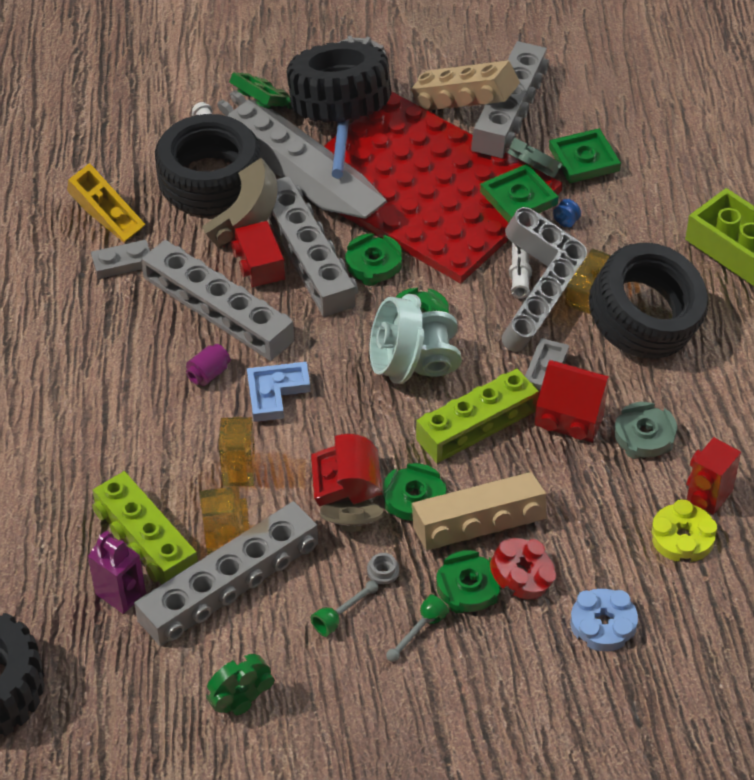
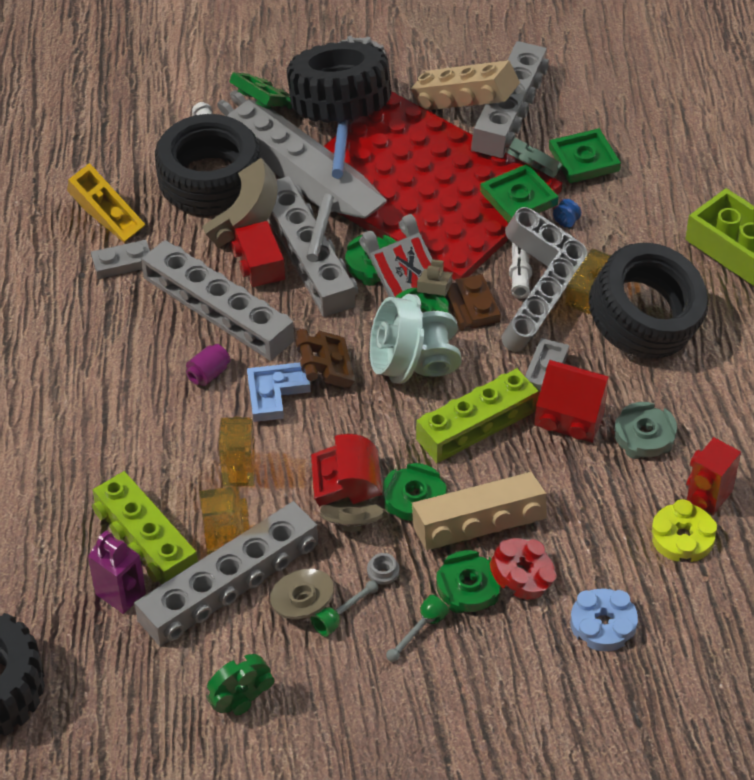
(302, 594): none -> dark tan dish
(320, 227): none -> light grey bar
(331, 358): none -> reddish brown plate
(401, 262): none -> flag
(434, 279): none -> dark tan tile
(472, 302): none -> reddish brown plate

